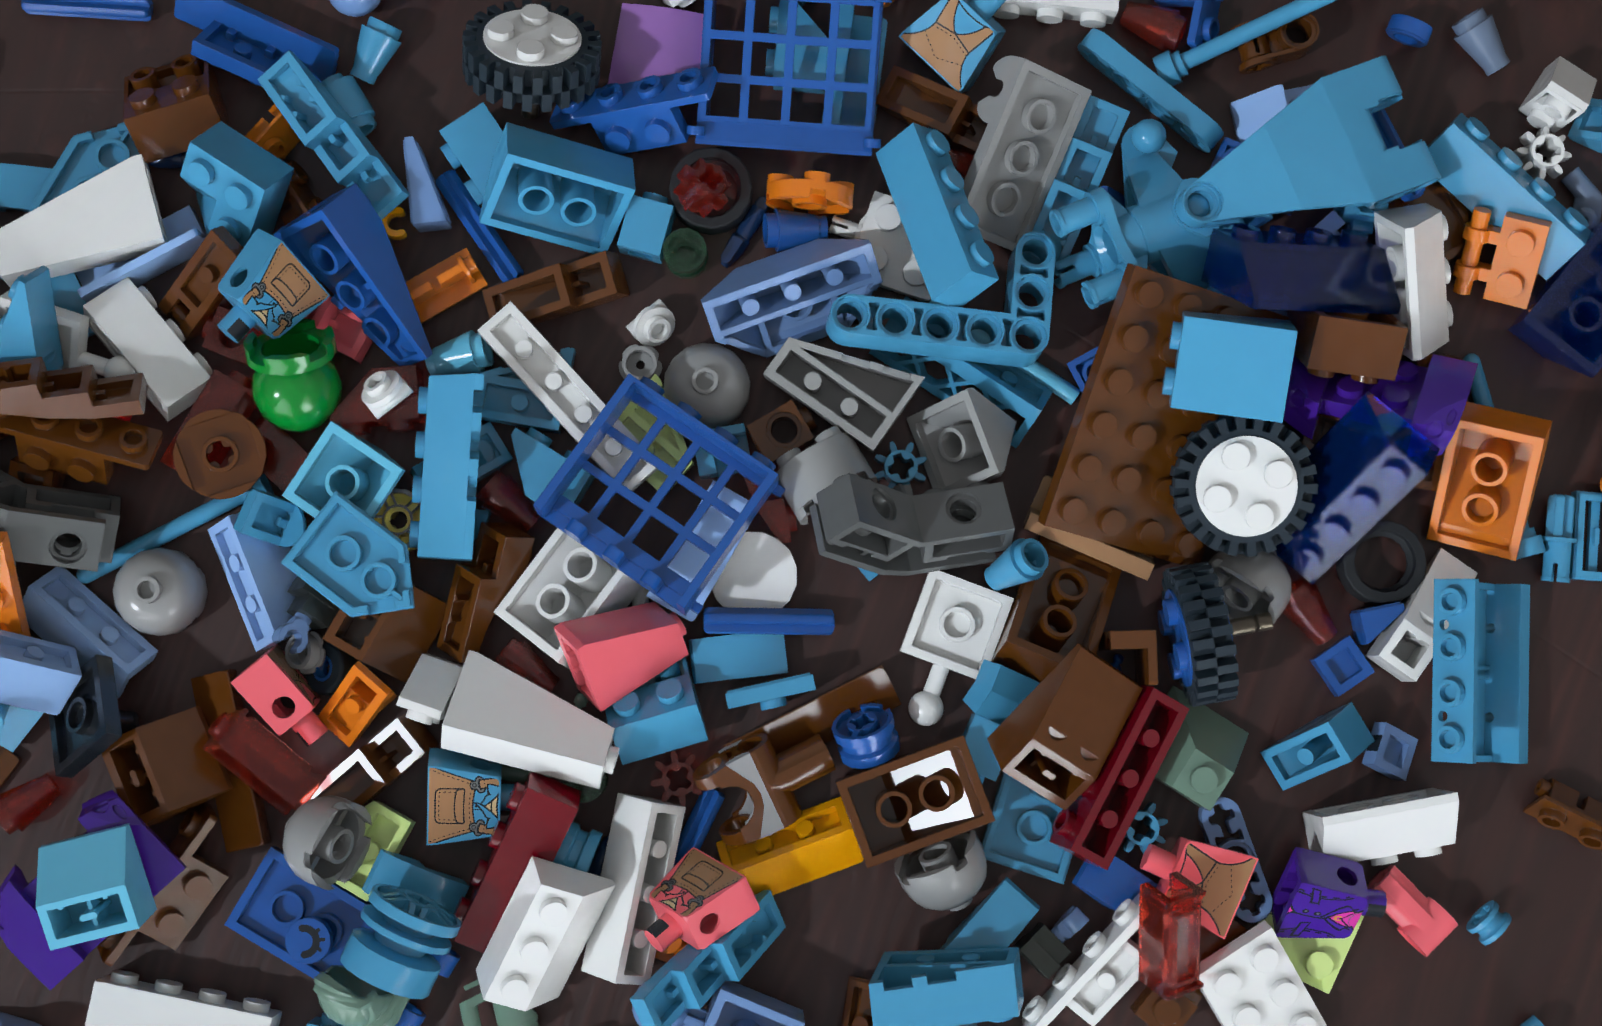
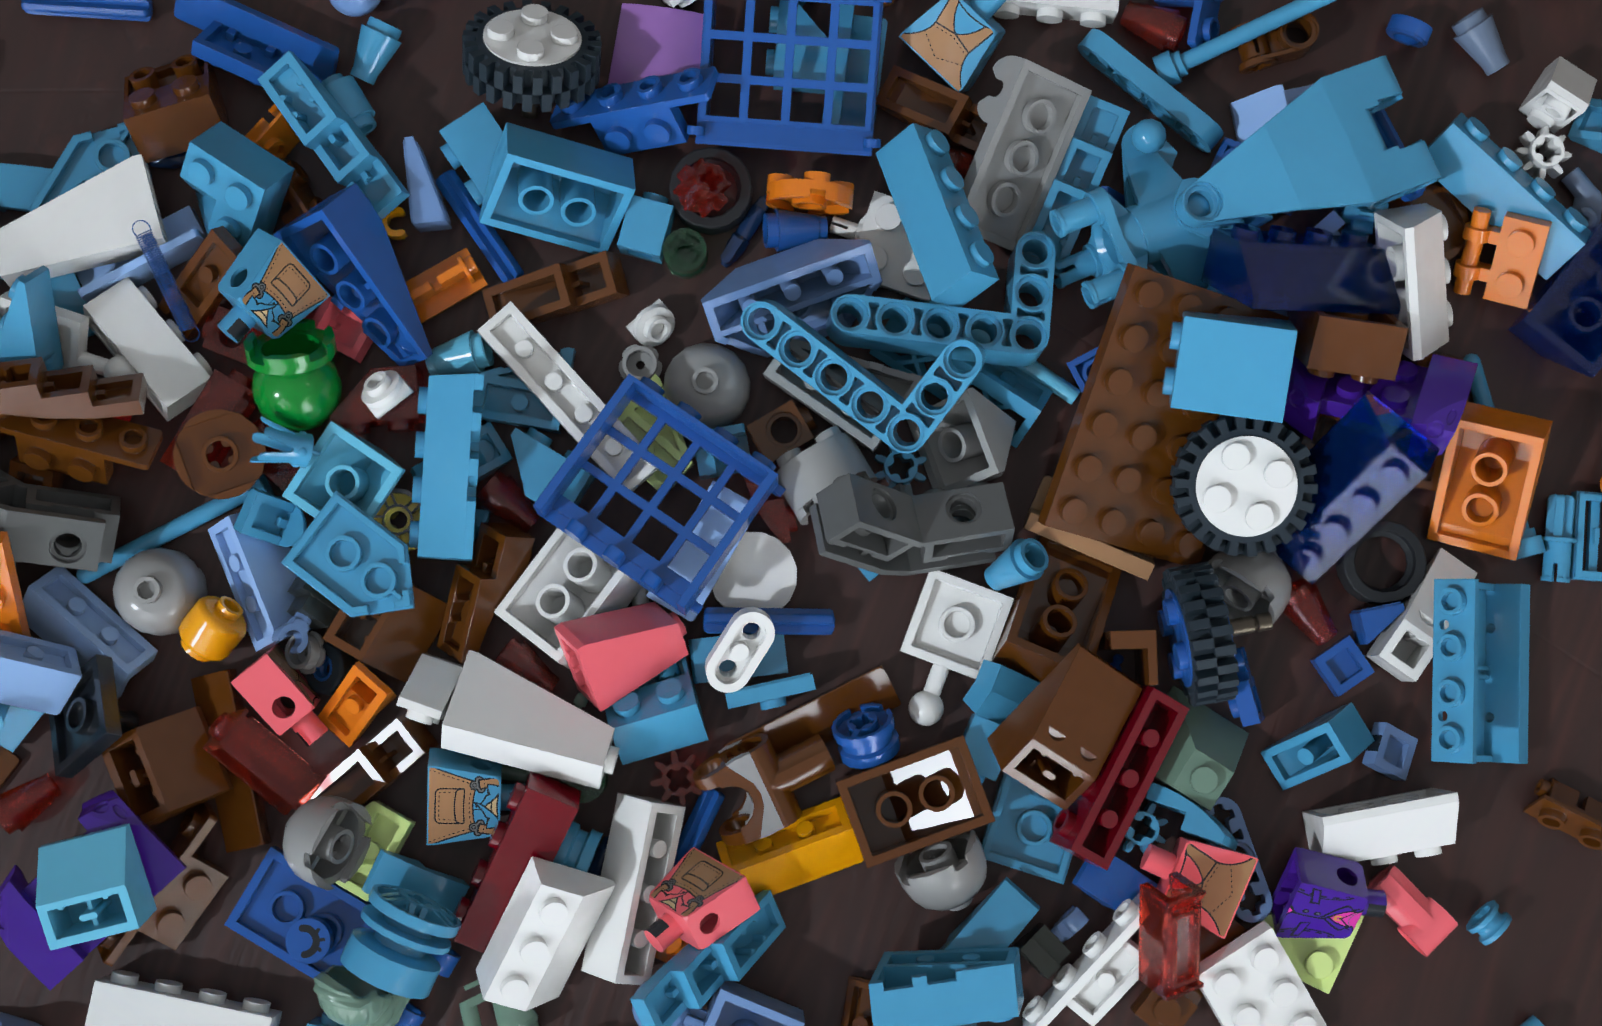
(145, 239): none -> blue piece
(212, 628): none -> light orange head
(296, 446): none -> dark azure piece
(740, 648): none -> white plate
(861, 380): none -> dark azure beam
(1197, 820): none -> dark azure slope
(1247, 702): none -> blue plate

